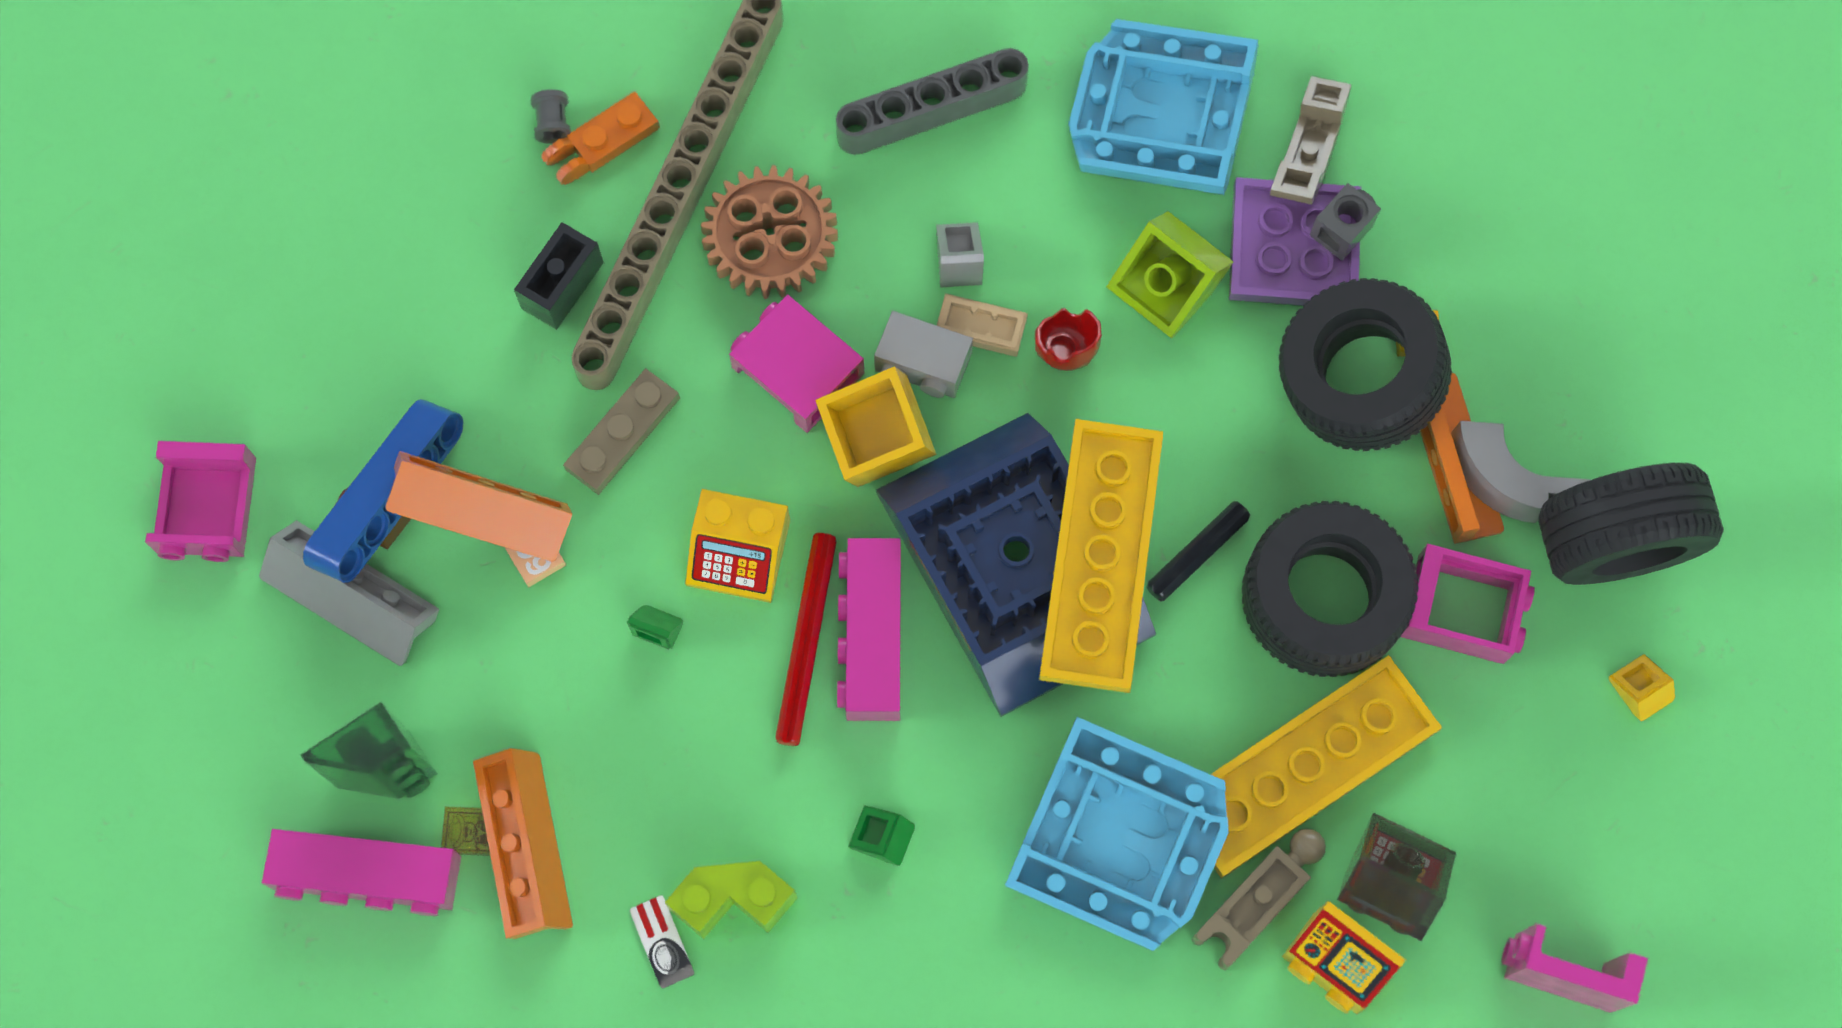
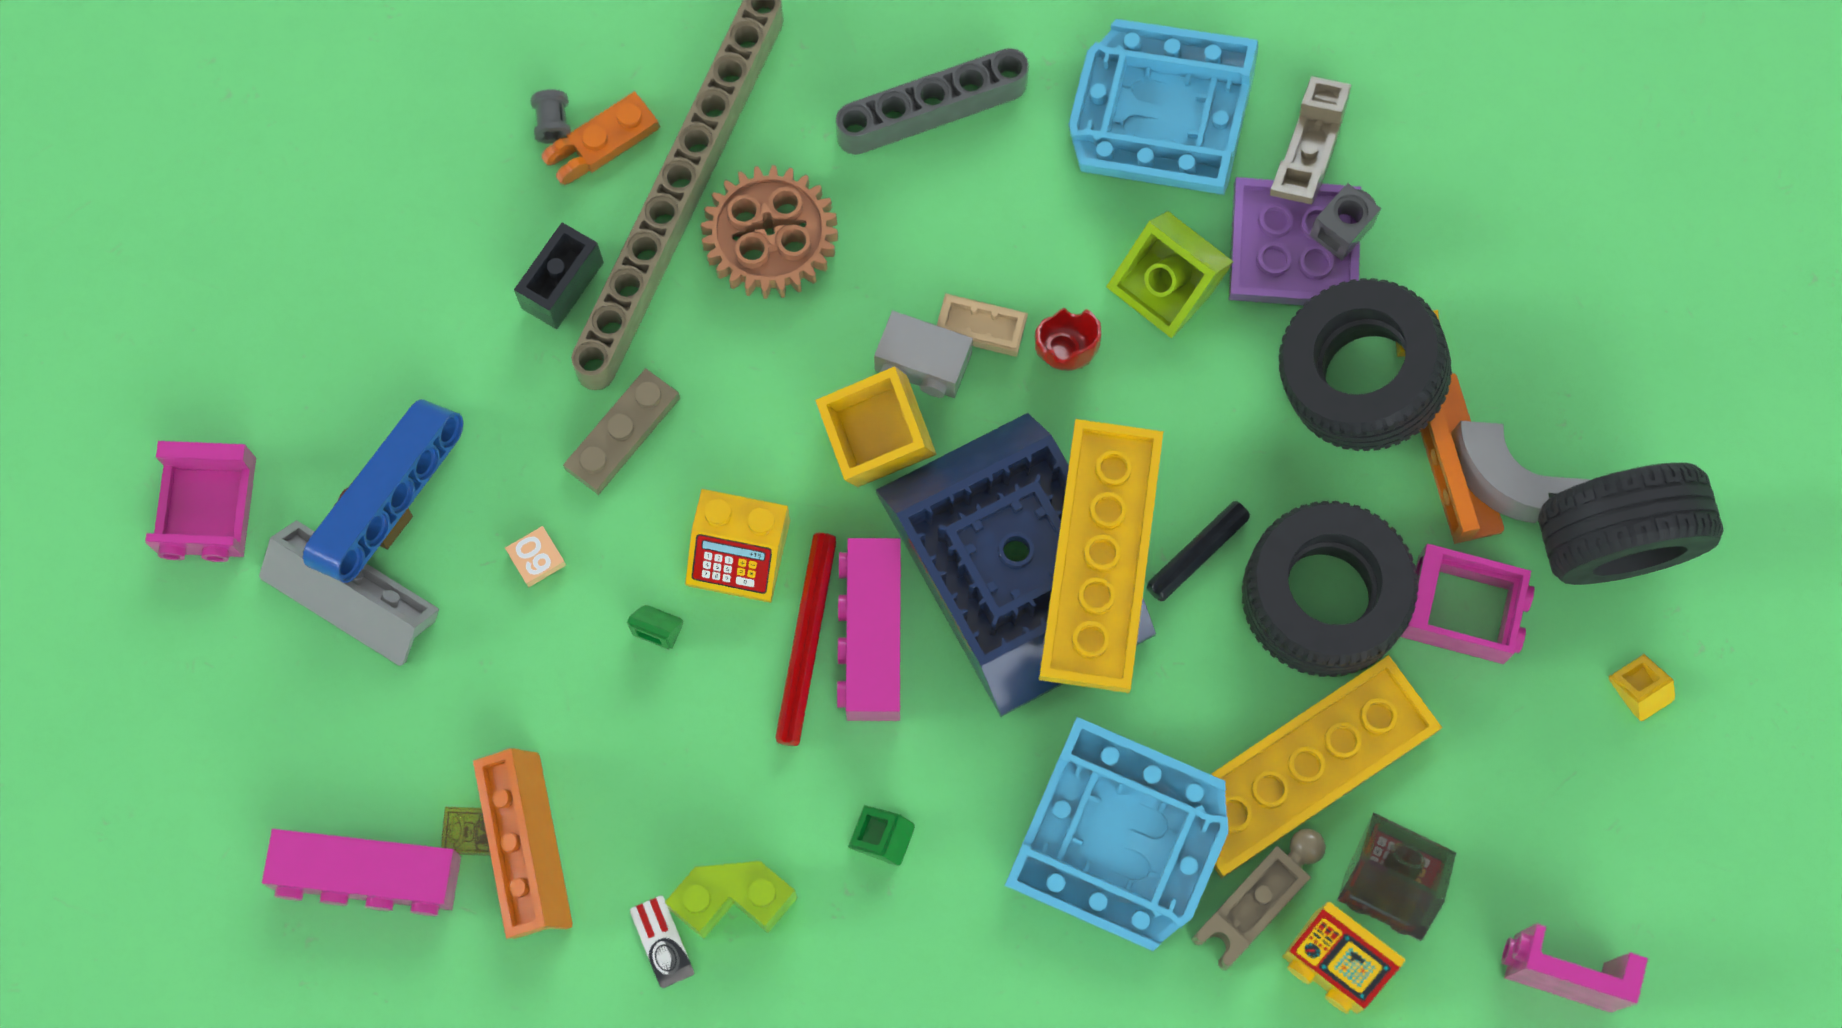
(373, 757): clear green slope -> none
(478, 507): orange panel -> none
(796, 359): dark pink panel -> none
(959, 254): light grey slope -> none

